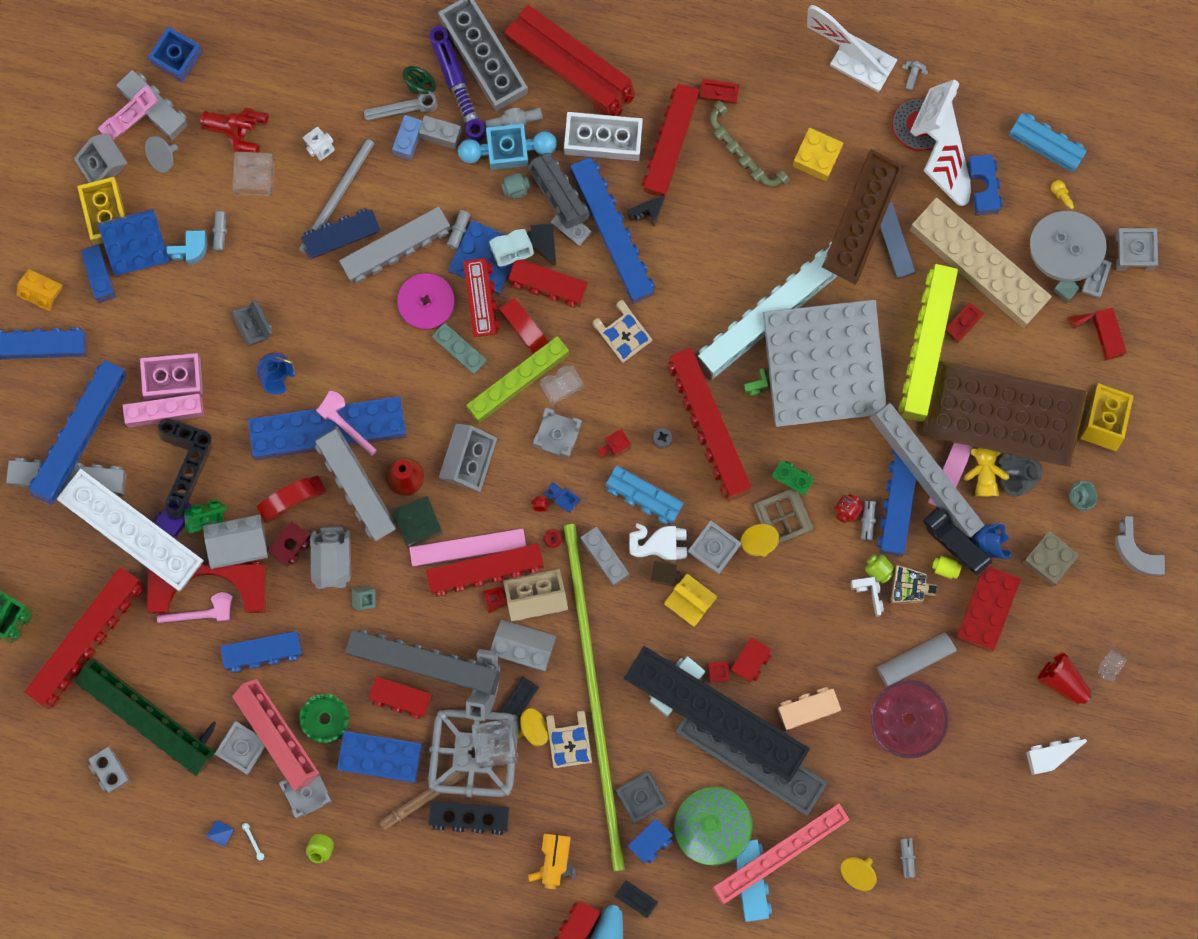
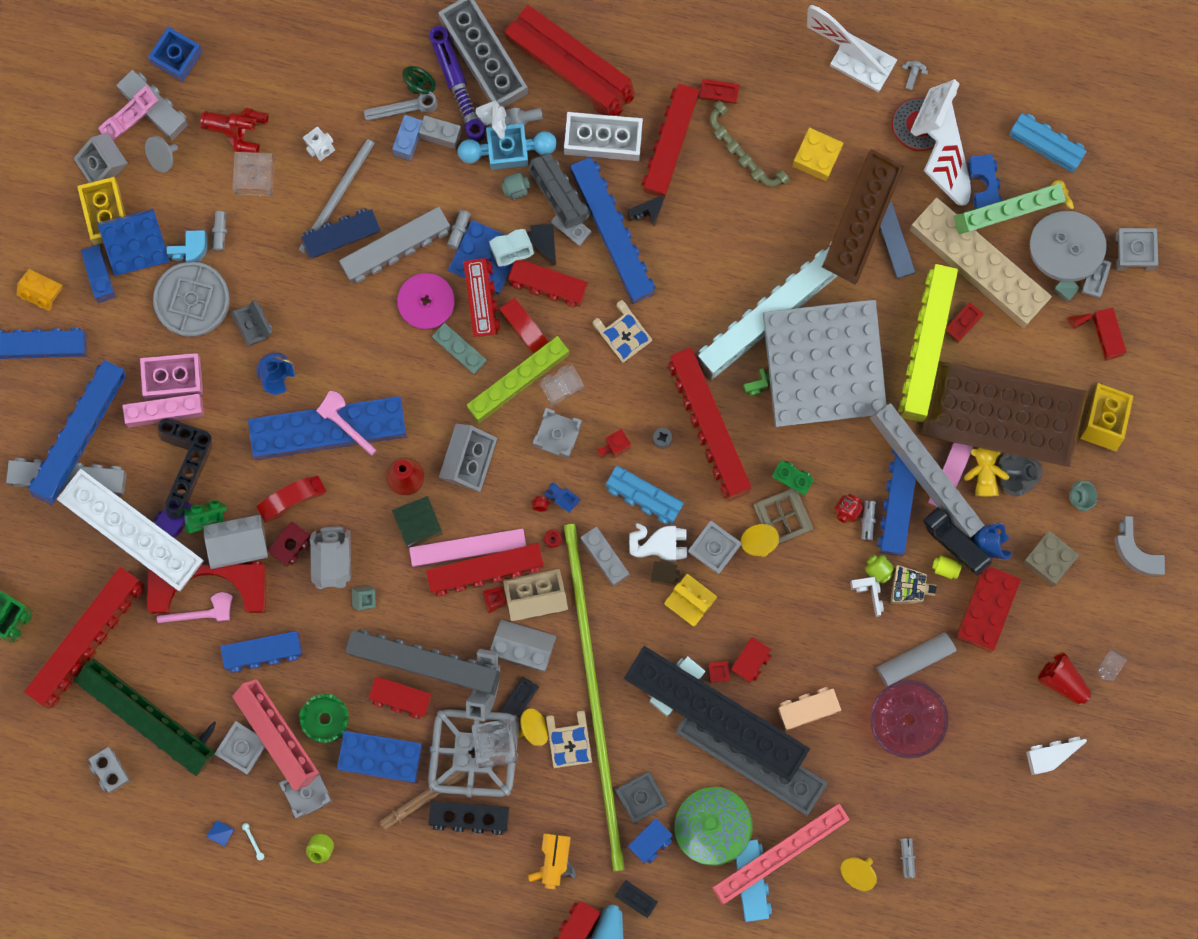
(191, 299): none -> light grey plate
(356, 484): light grey brick -> none
(493, 114): none -> white bracket
(1009, 208): none -> brick

